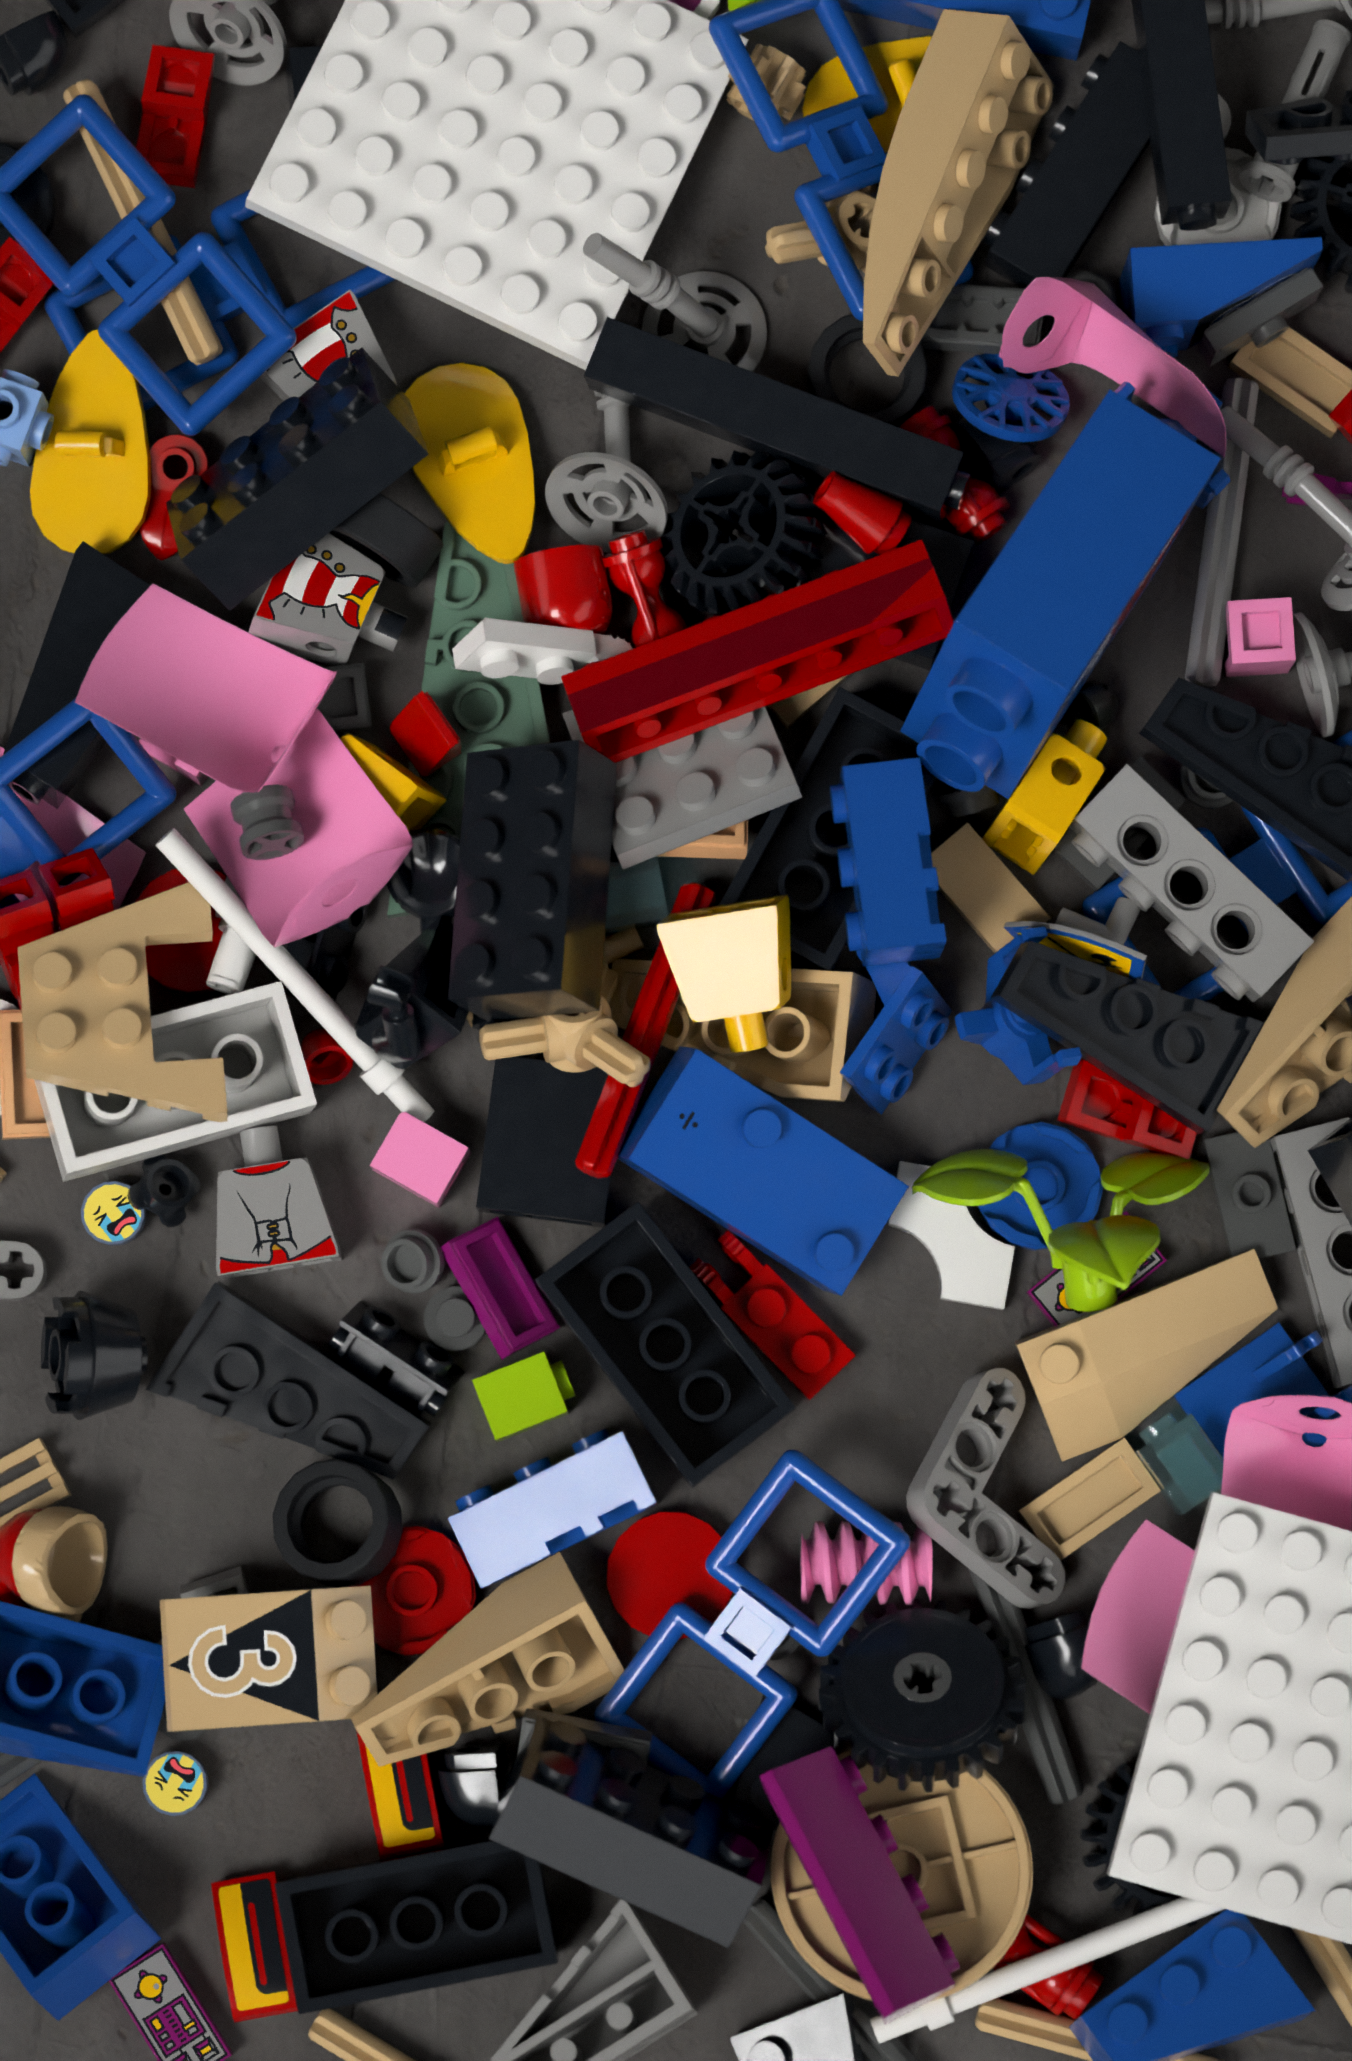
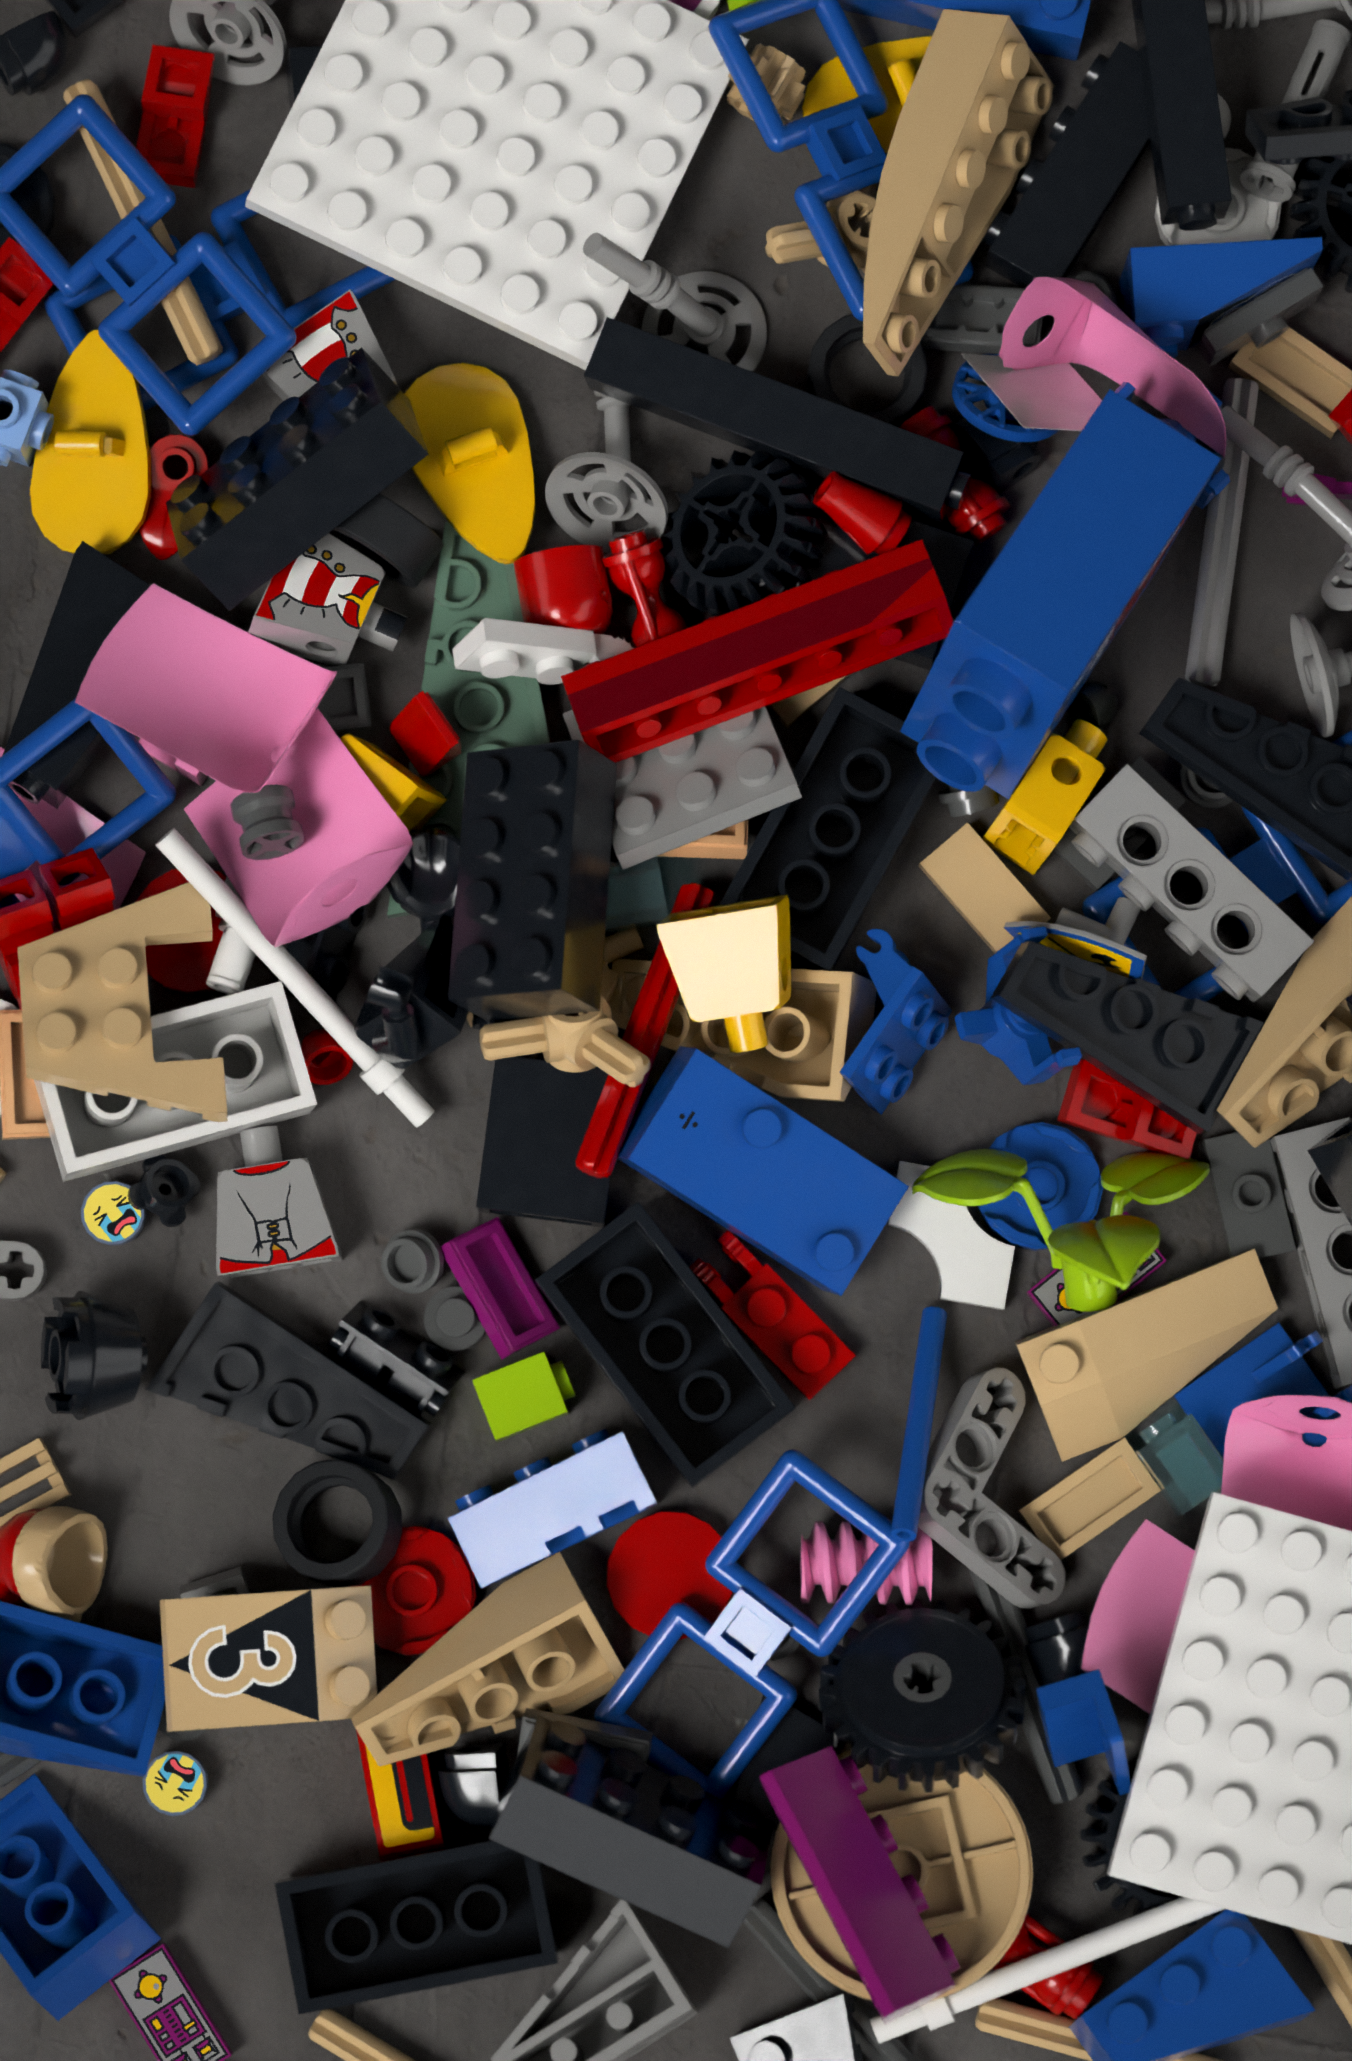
(253, 1947): slope -> none
(420, 1159): bright pink panel -> none
(888, 862): blue wedge -> none
(919, 1424): none -> blue piece
(1039, 396): none -> sticker
(1083, 1724): none -> blue panel
(1260, 637): bright pink panel -> none

